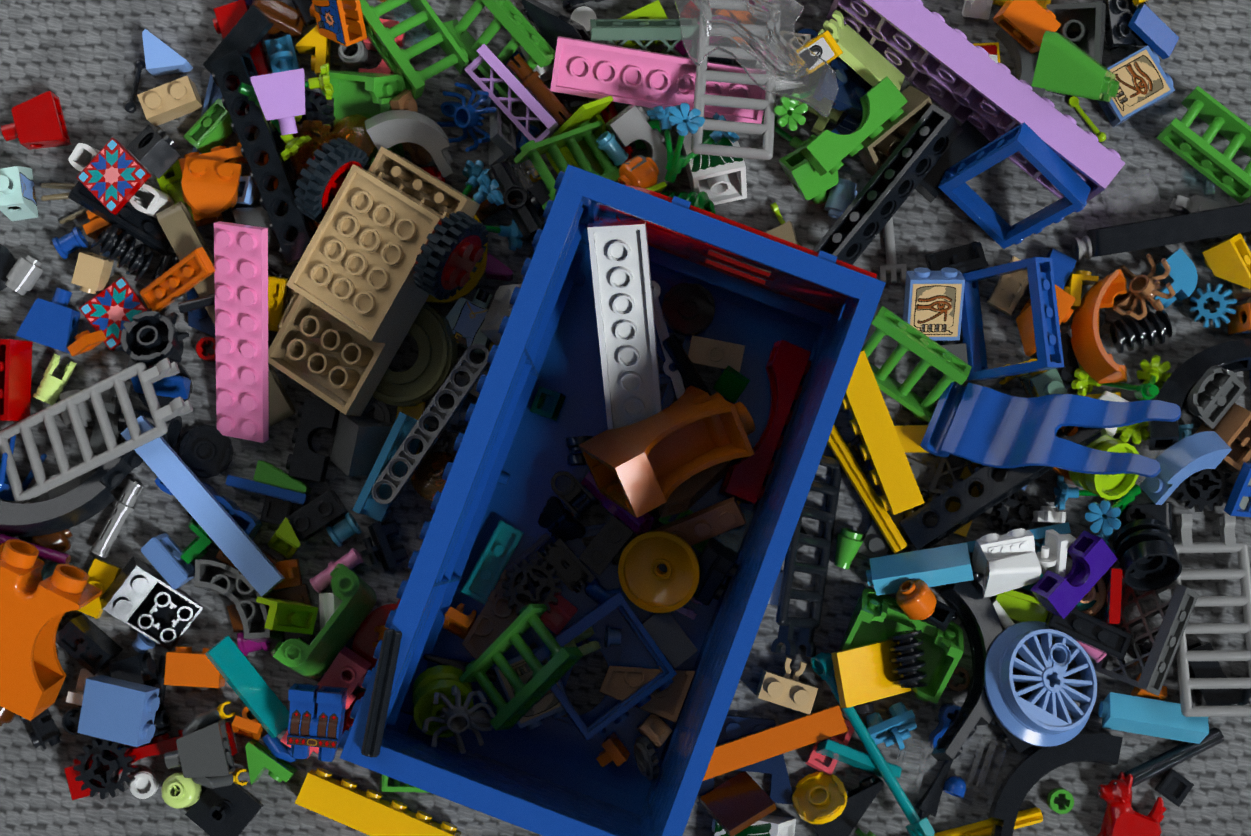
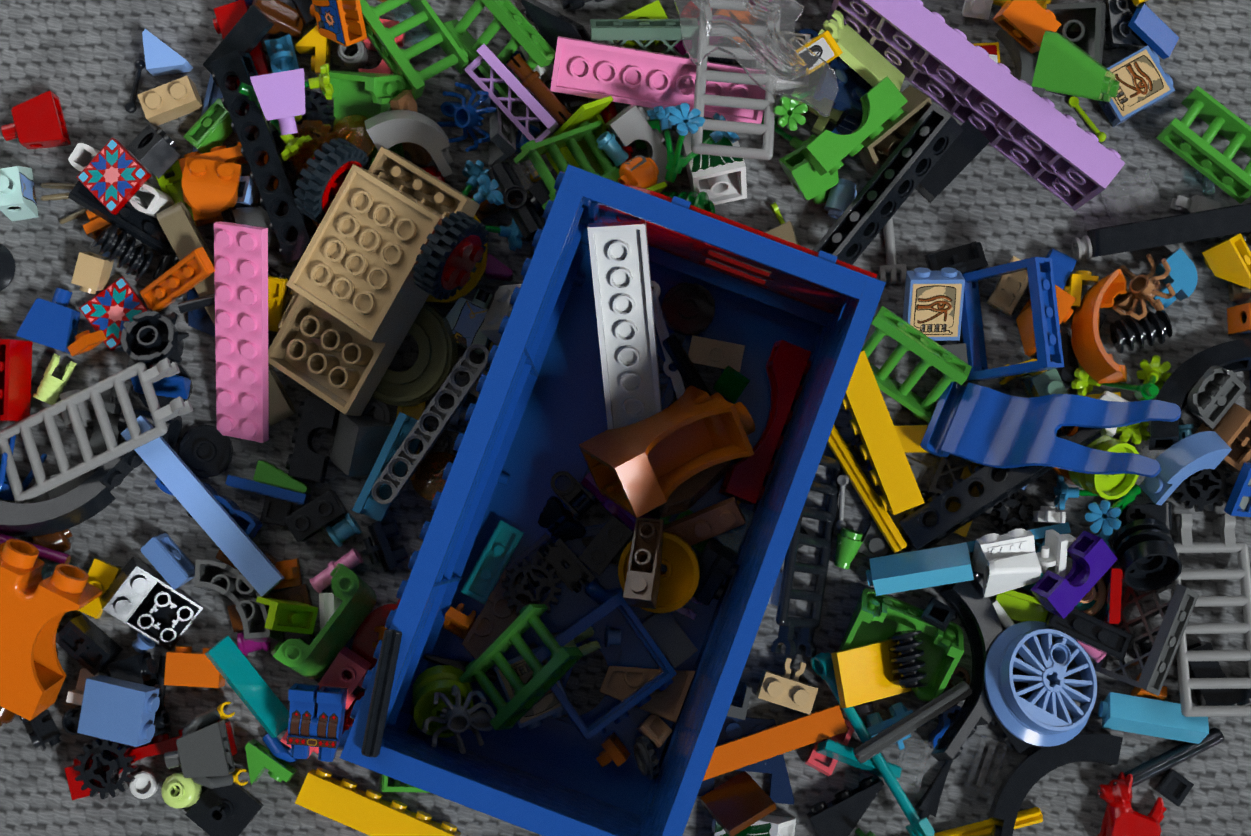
(24, 274): light grey brick -> none
(70, 242): blue bush -> none
(122, 508): light grey pin -> none
(197, 547): green bracket -> none
(201, 351): red bush -> none
(247, 727): orange tile -> none
(284, 540): lime slope -> none
(547, 403): dark green tile -> none
(559, 615): slope -> none
(573, 444): black wheel -> none
(582, 16): white tile -> none
(644, 564): none -> medium nougat slope
(739, 709): none -> dark grey panel
(819, 798): yellow tile -> none
(842, 481): none -> light grey hinge
(912, 722): none -> dark grey axle
(916, 599): orange head -> none
(955, 786): blue hinge -> none
(1042, 158): blue window -> none
(1055, 807): bright green bush -> none
(1217, 297): dark azure gear -> none

